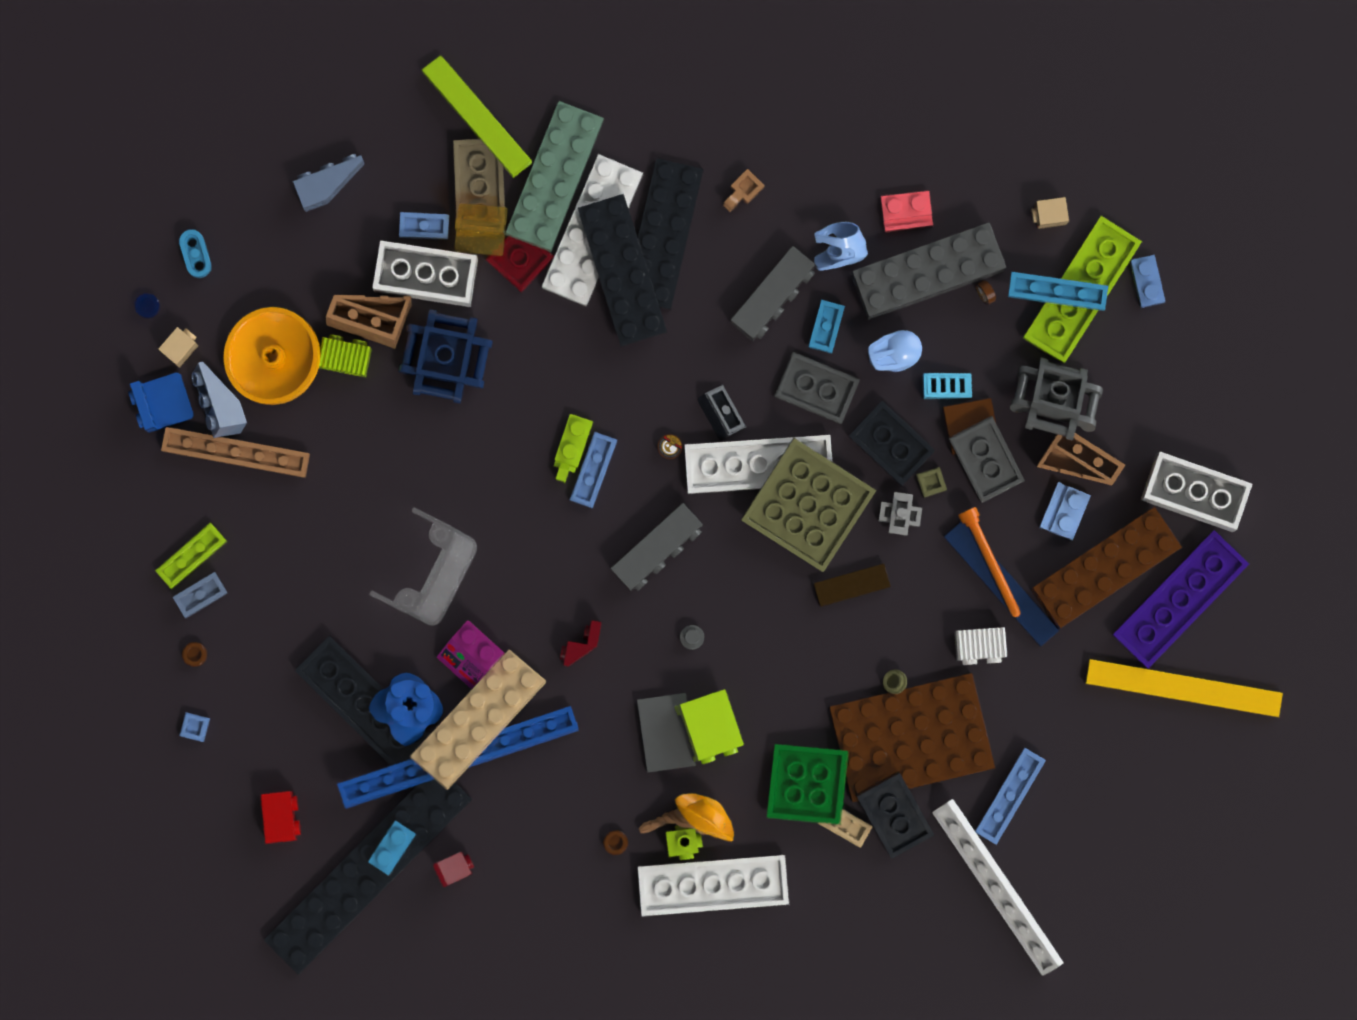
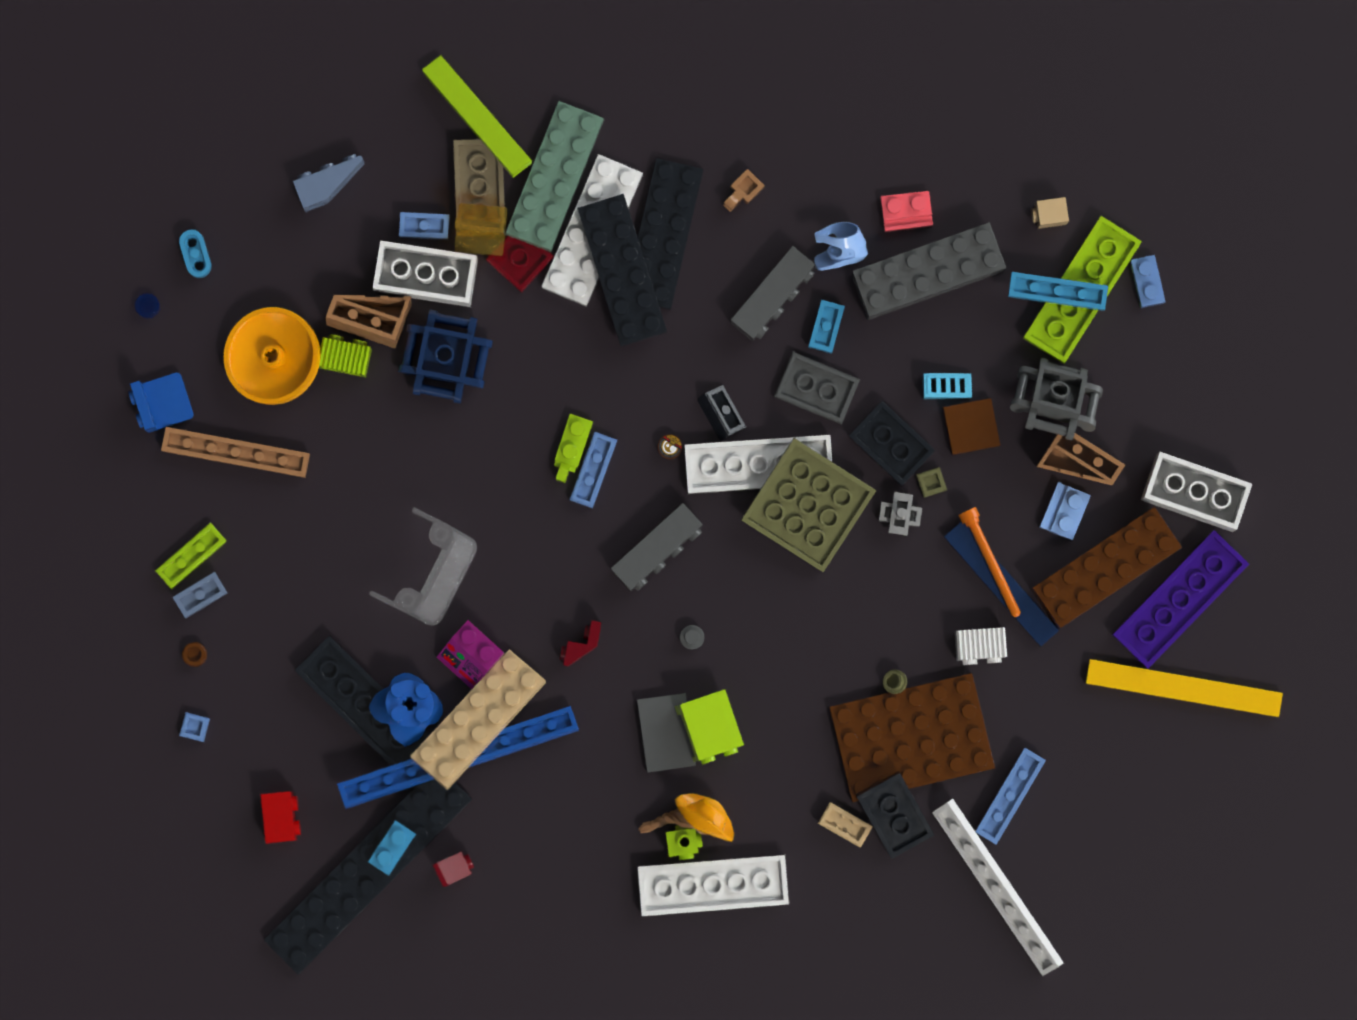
(179, 346): tan brick -> none
(220, 405): slope -> none
(615, 842): reddish brown tile -> none
(807, 784): green plate -> none
(852, 585): dark brown tile -> none
(895, 351): light blue helmet -> none
(985, 292): reddish brown tile -> none
(986, 459): dark grey tile -> none

